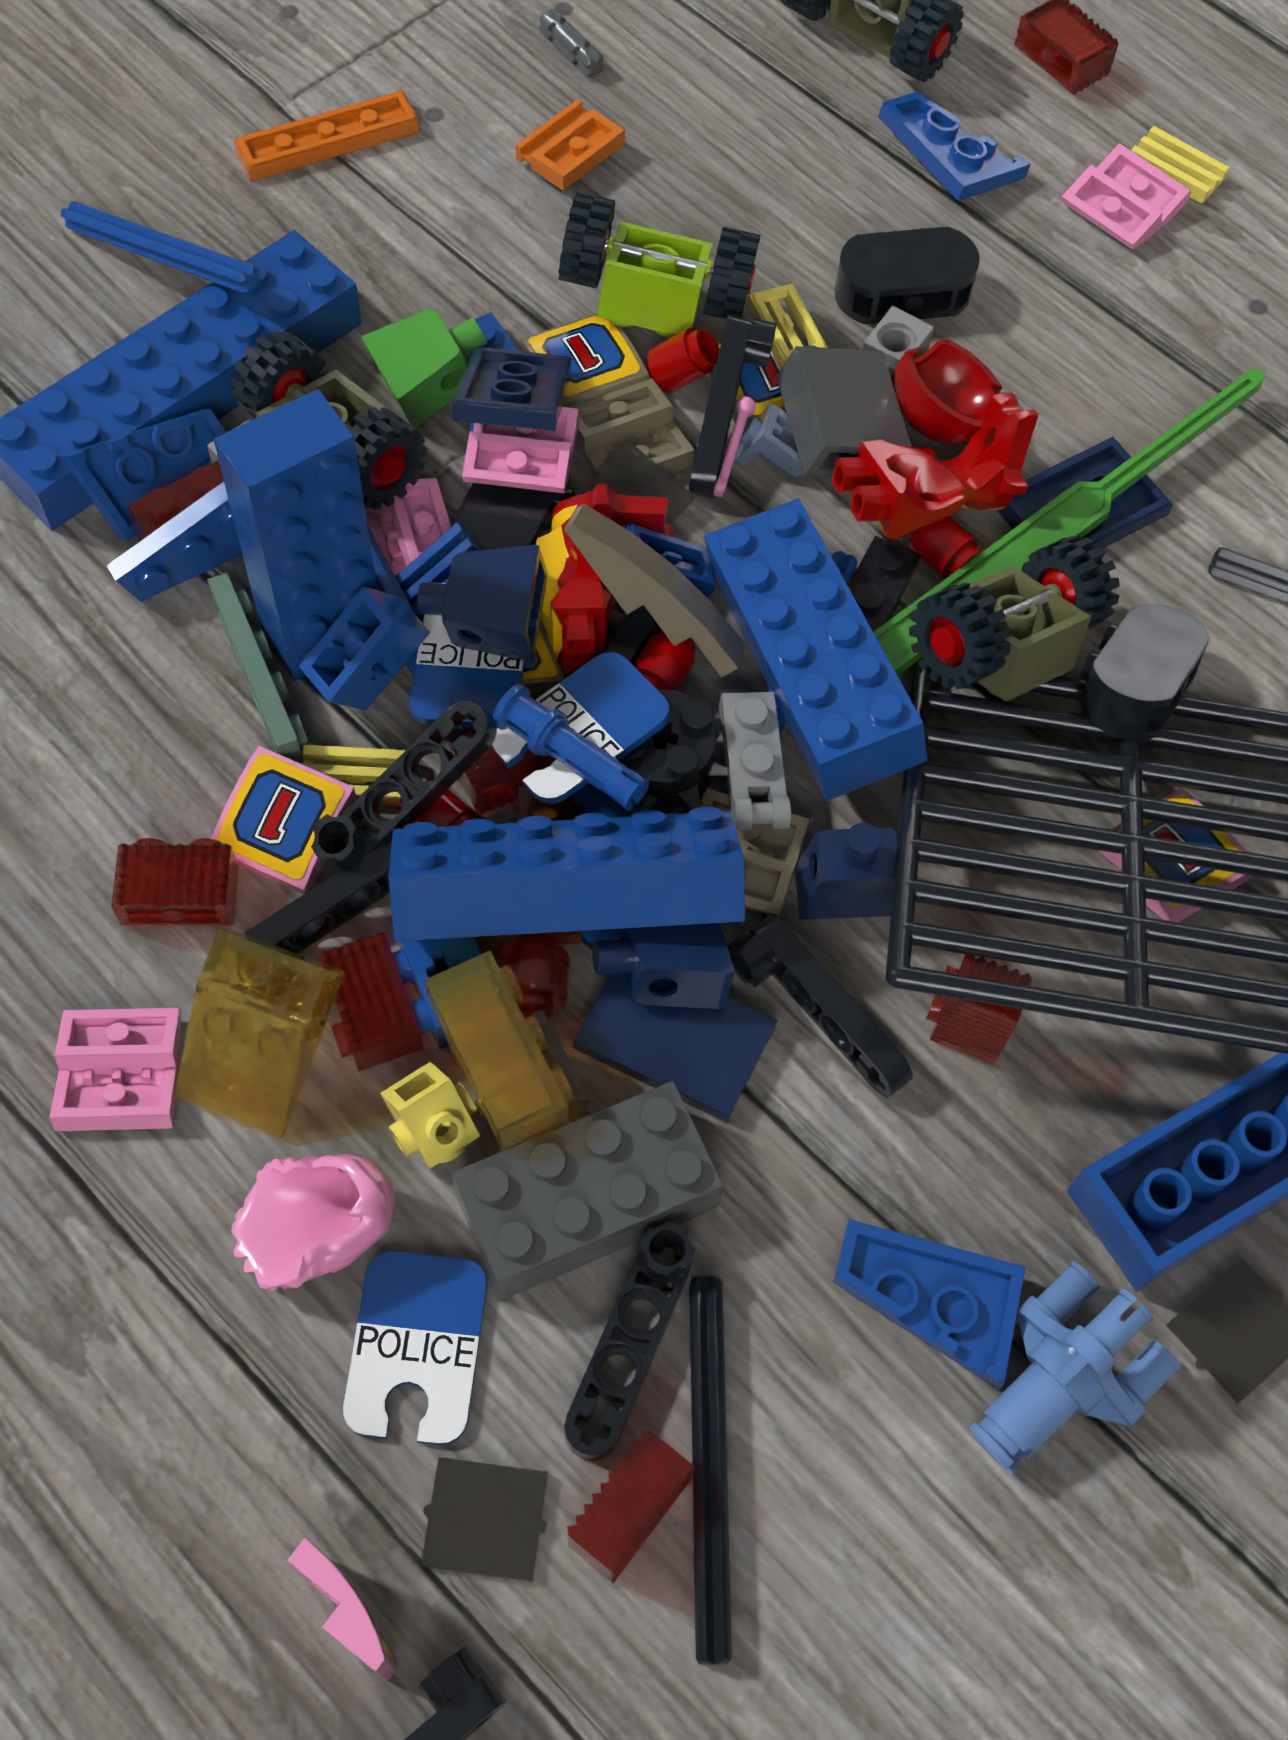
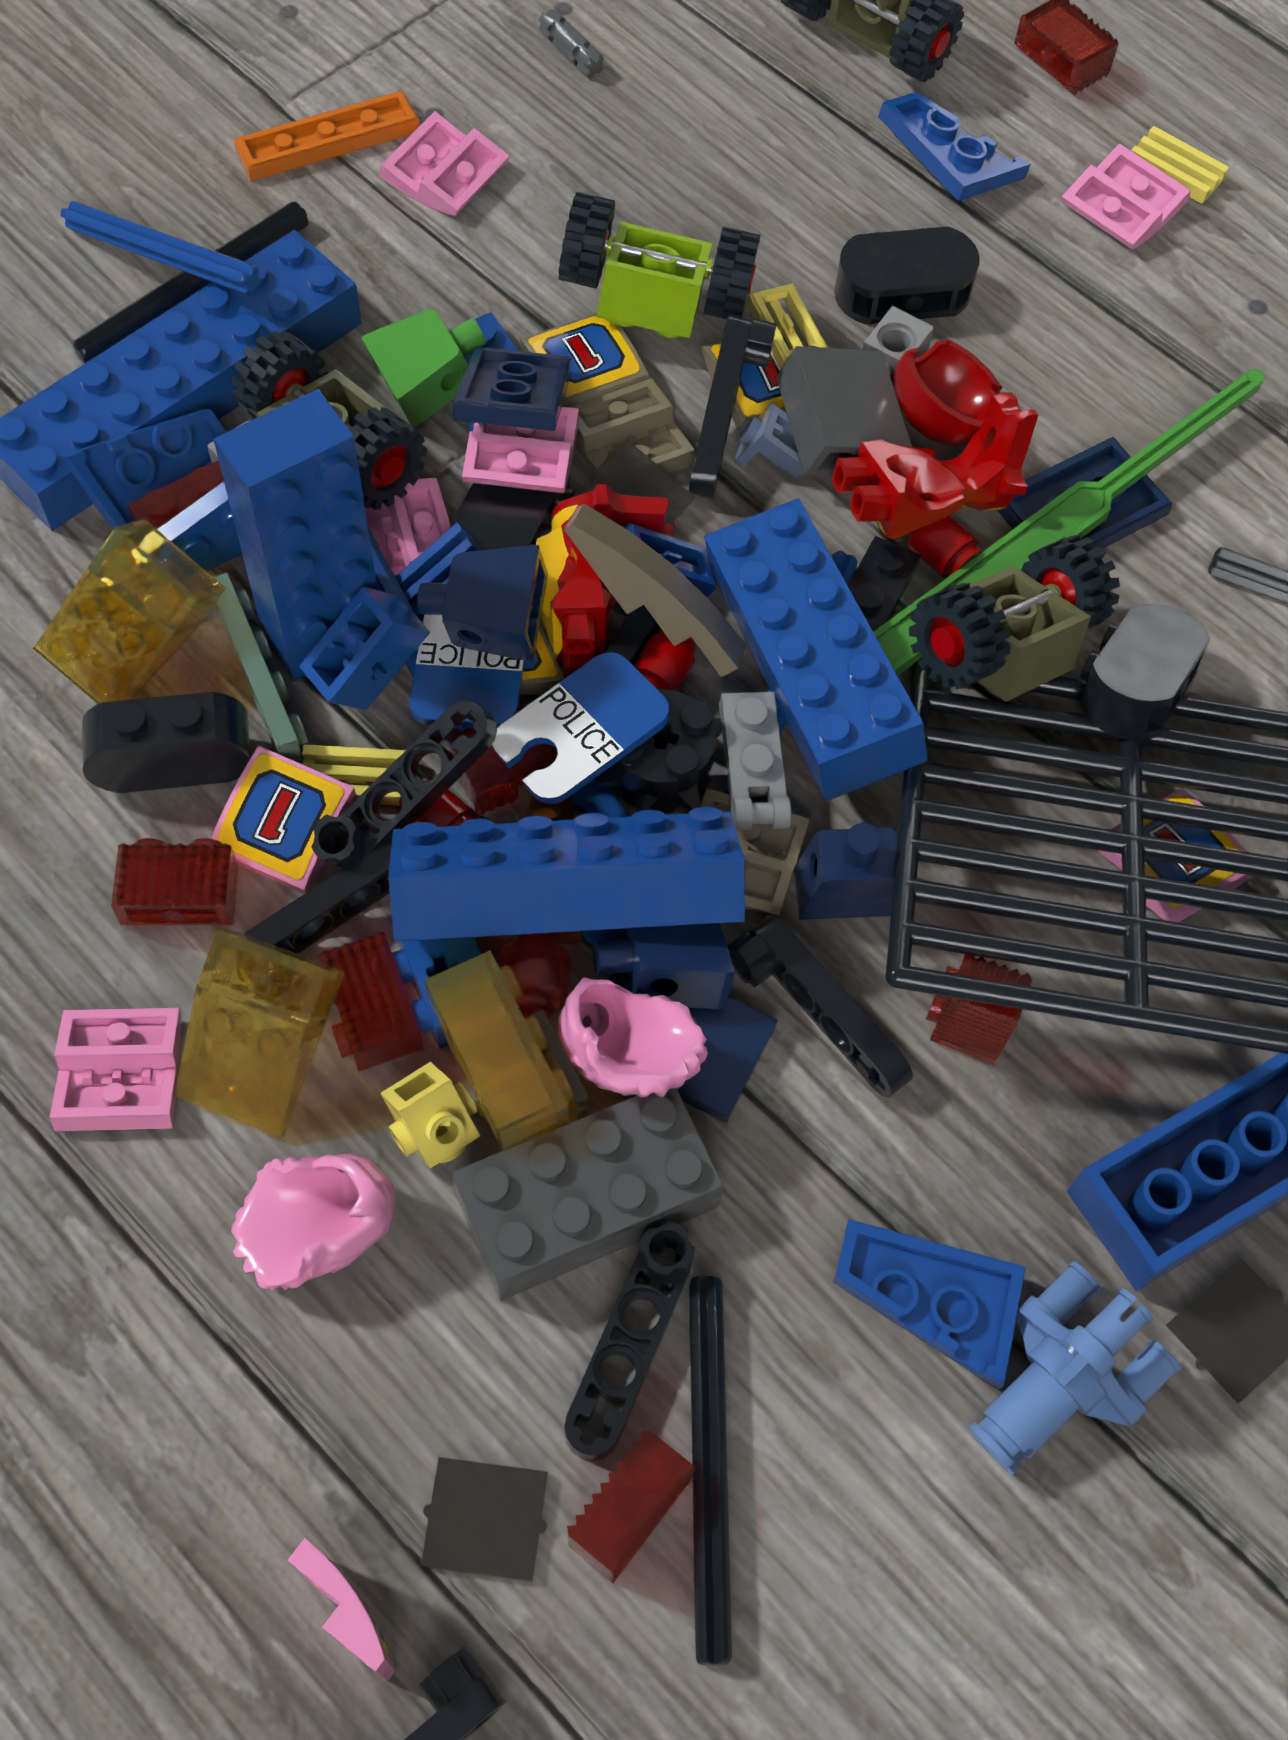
(128, 613): none -> clear yellow slope
(165, 742): none -> black brick
(184, 285): none -> black axle
(421, 1330): piece -> none
(443, 165): none -> bright pink slope
(551, 735): blue pin -> none
(570, 145): orange plate -> none
(630, 1039): none -> bright pink piece
(683, 359): red brick -> none
(745, 407): bright pink hinge -> none

